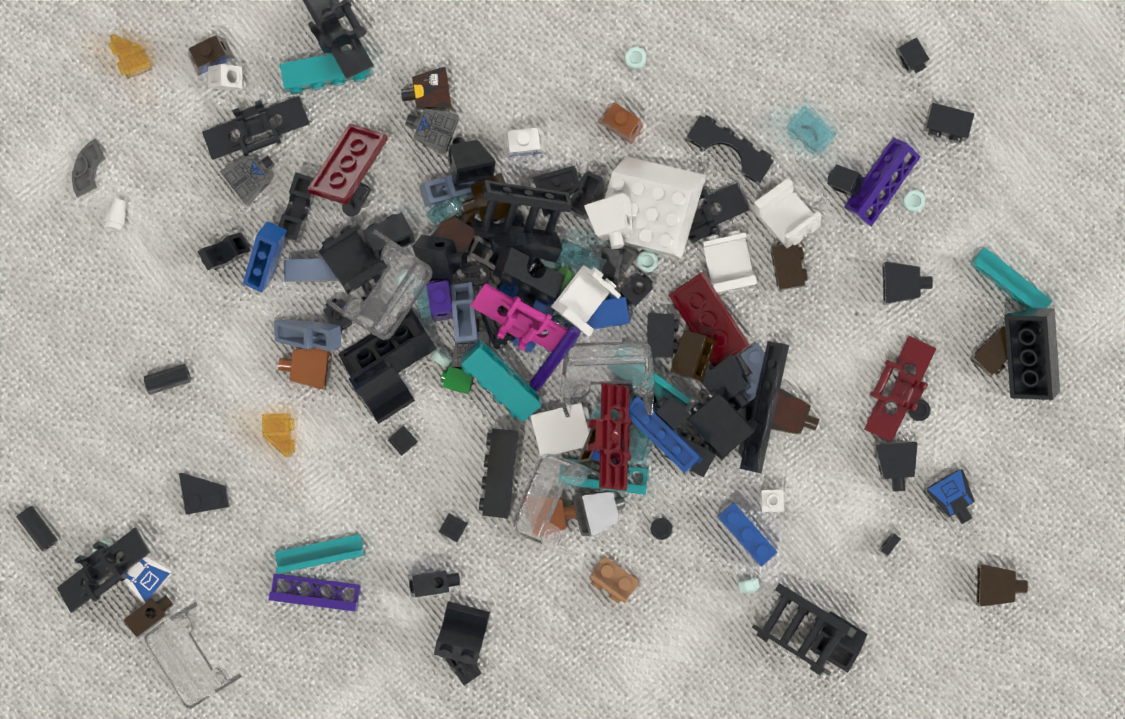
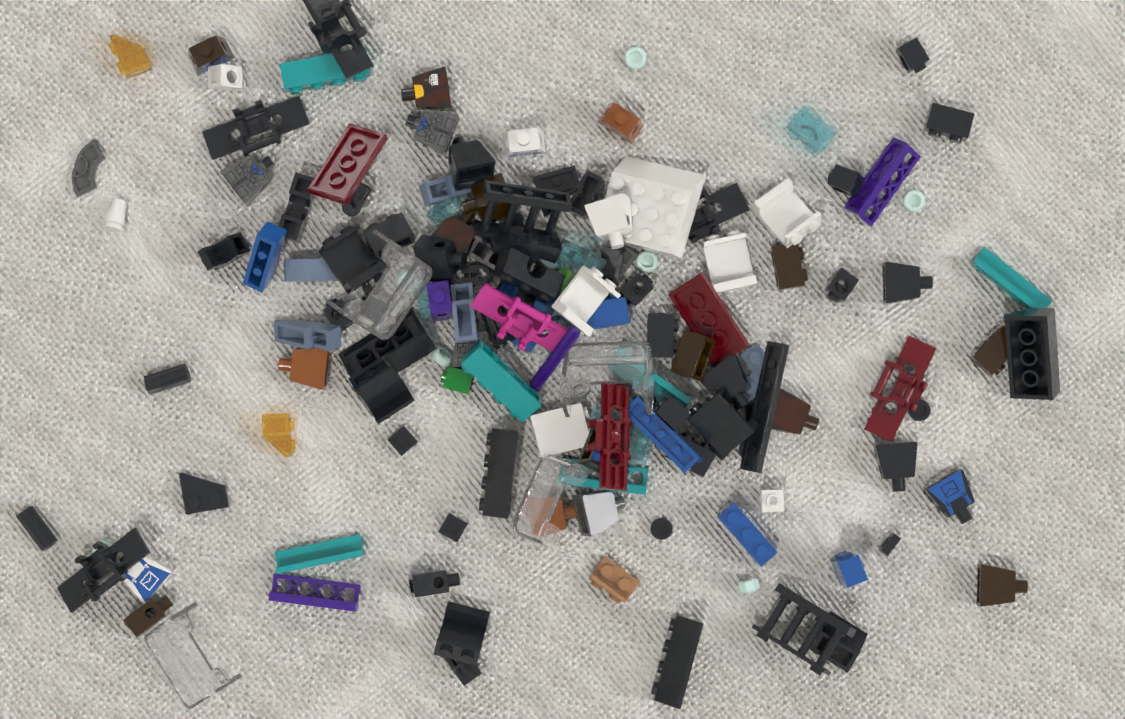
(678, 661): none -> black slope
(707, 134): black arch -> none
(847, 278): none -> black brick
(848, 569): none -> blue brick

